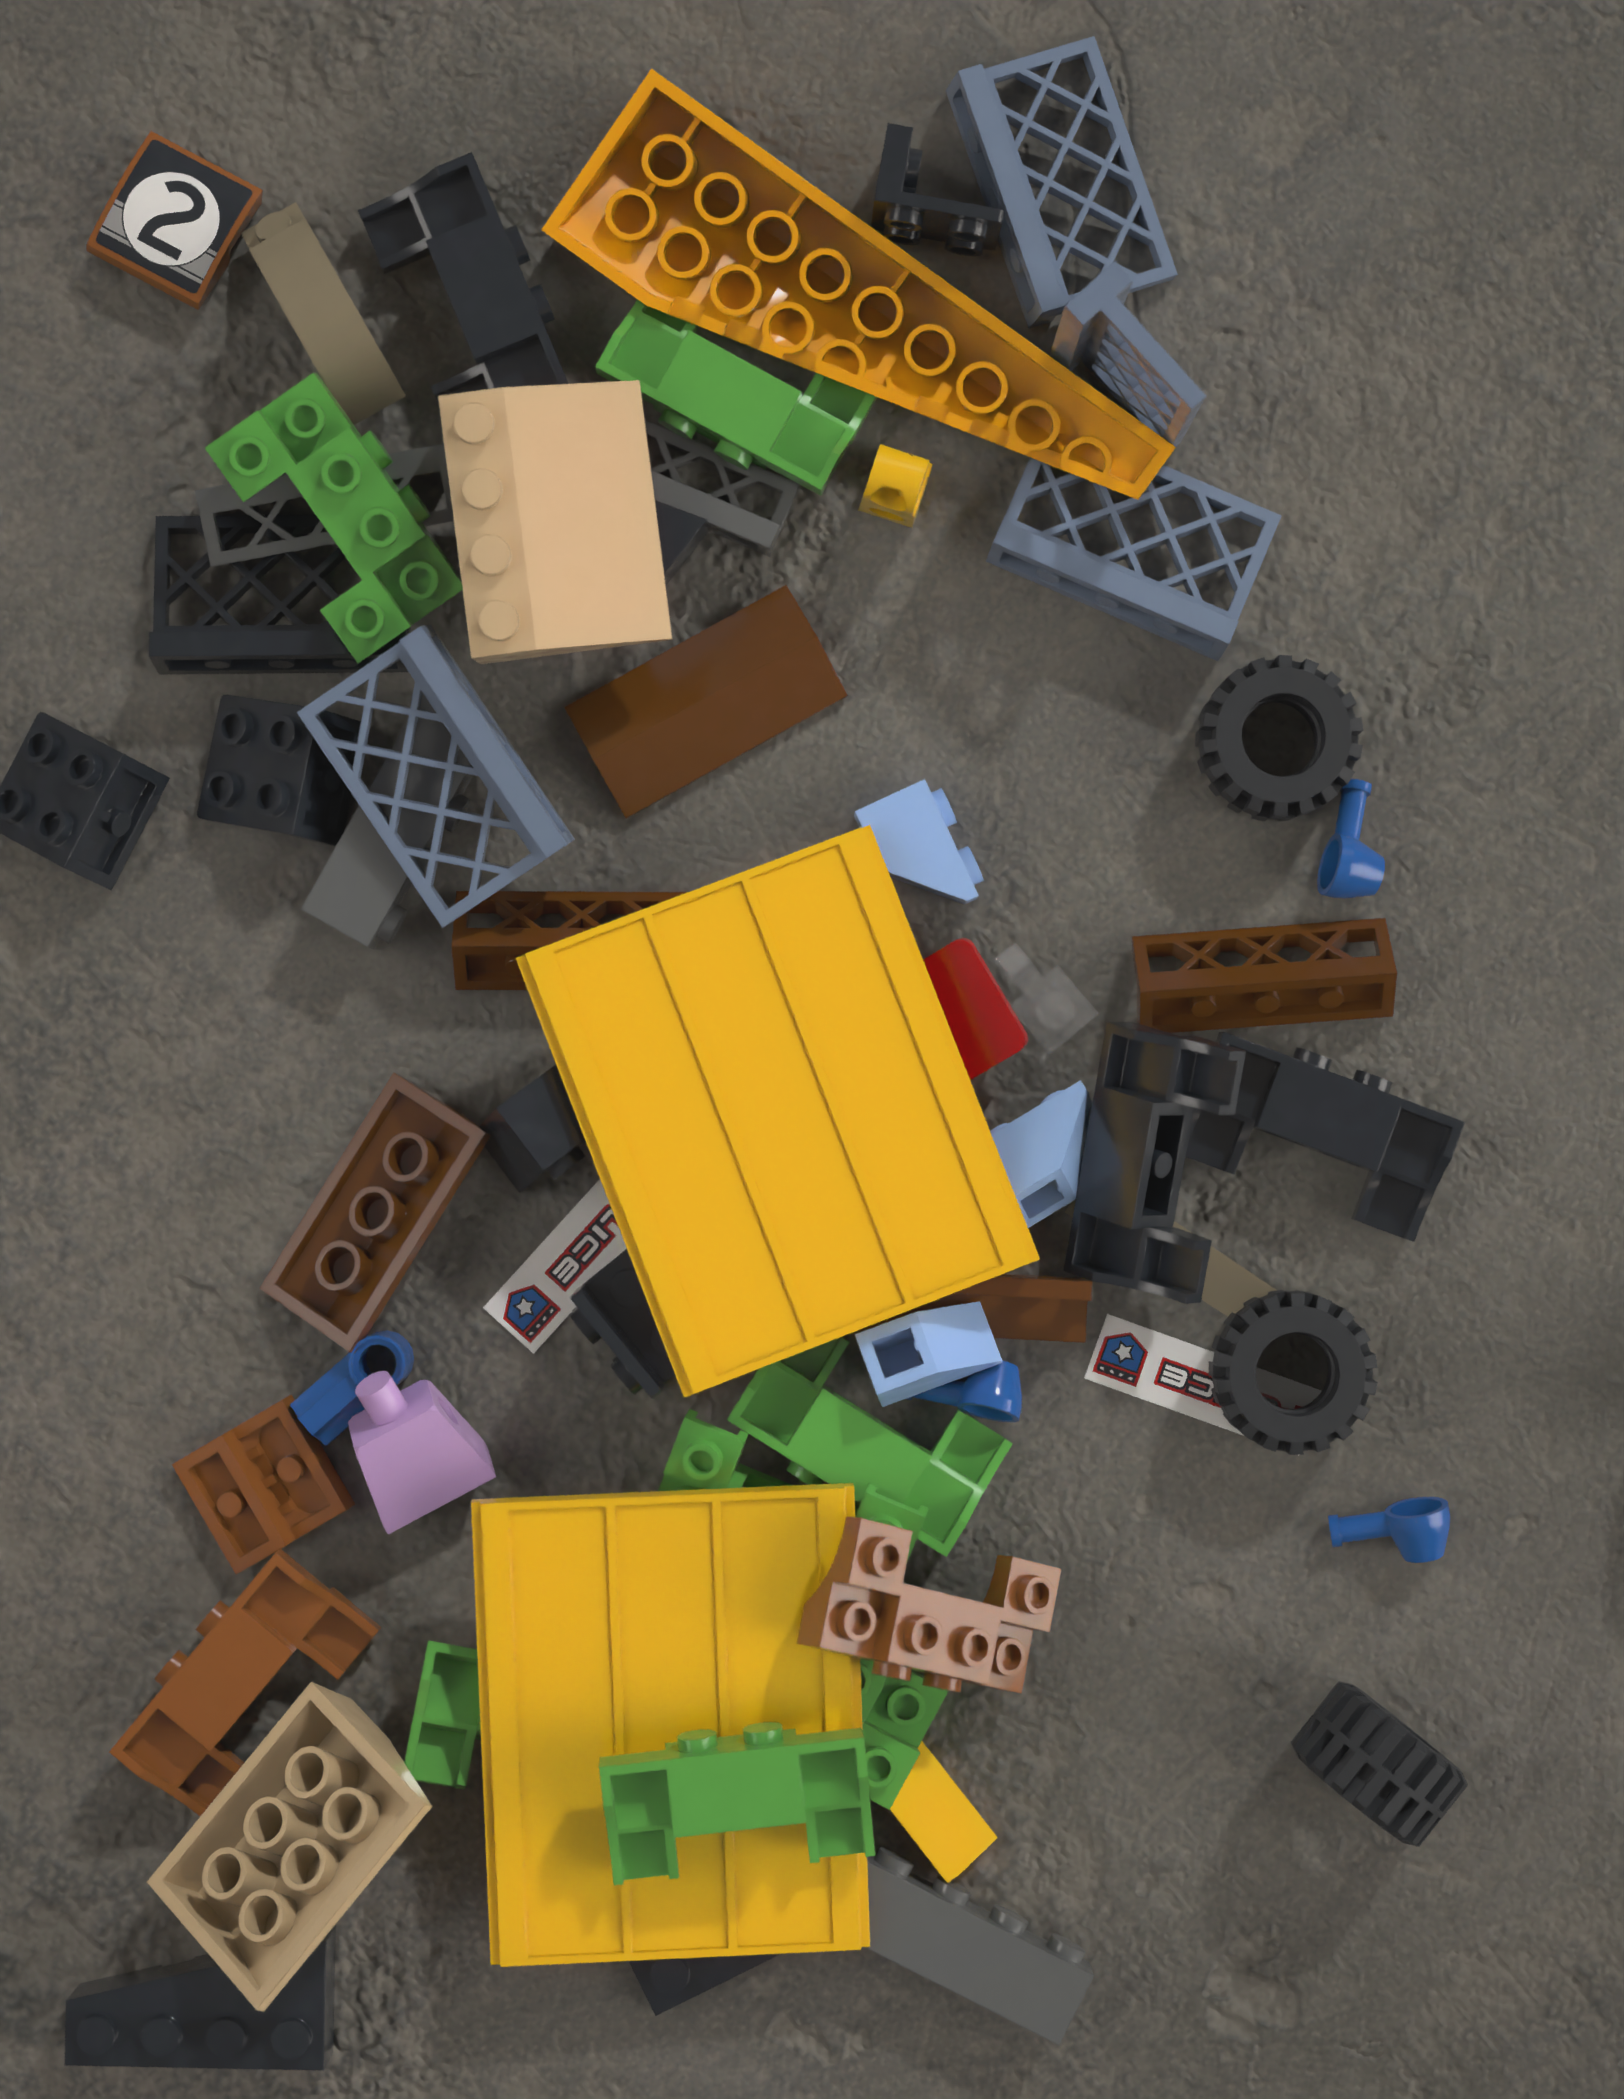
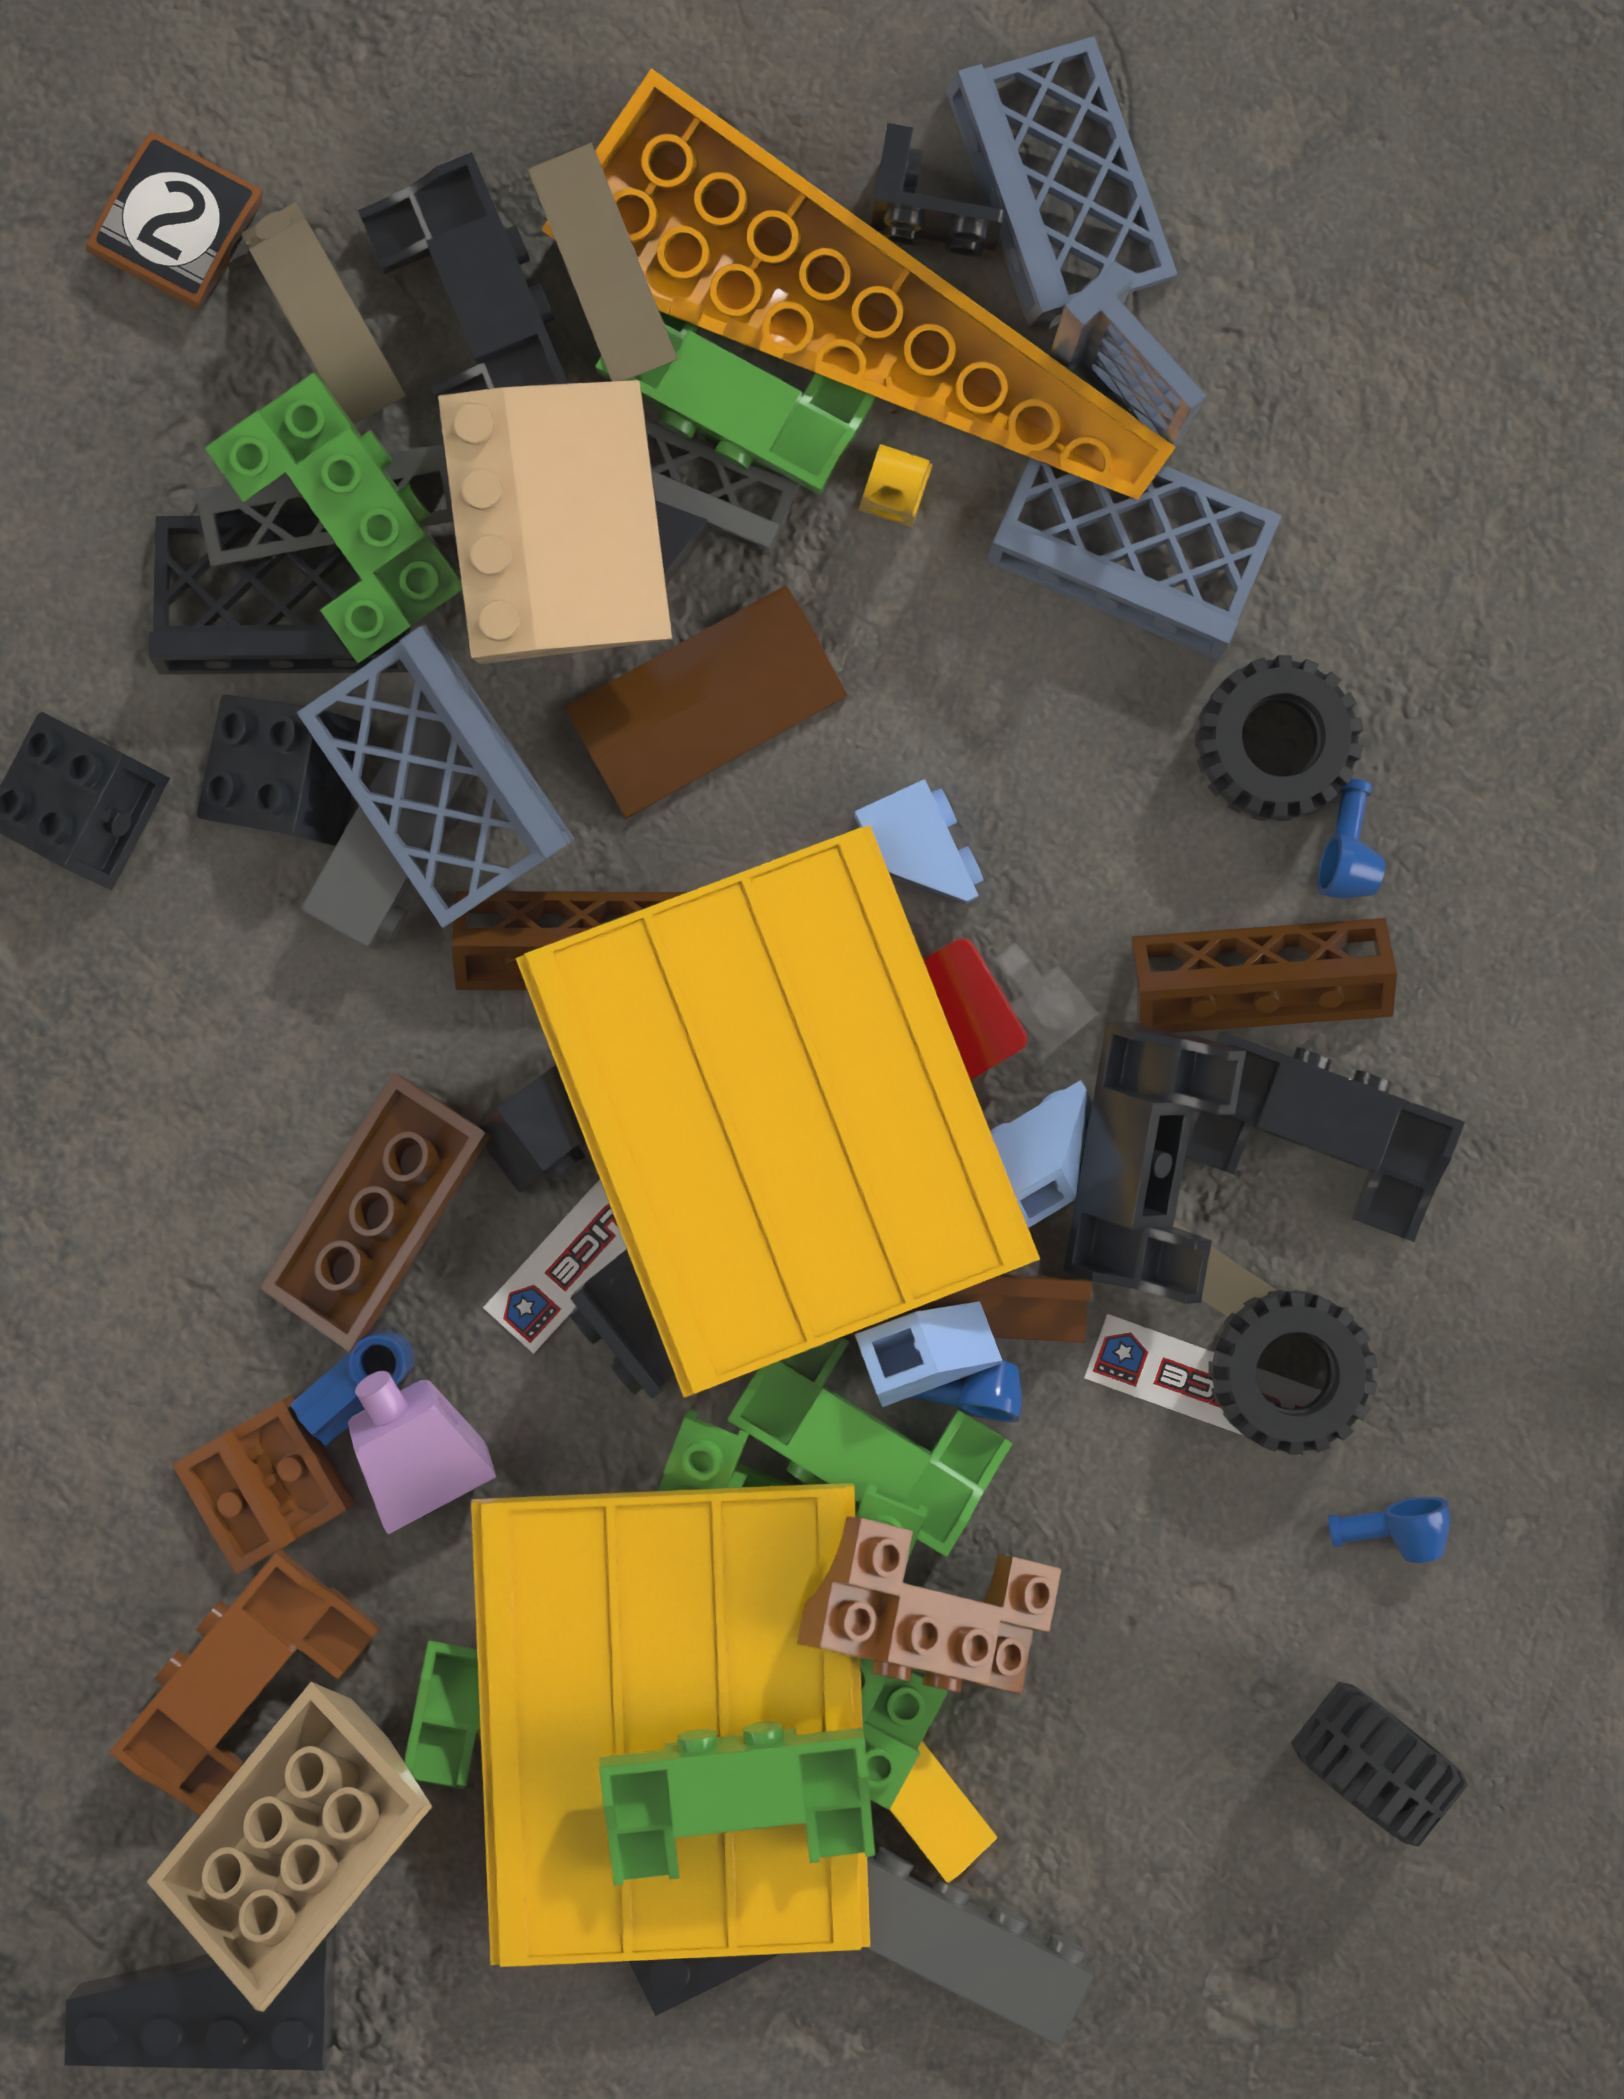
(602, 263): none -> dark tan sticker

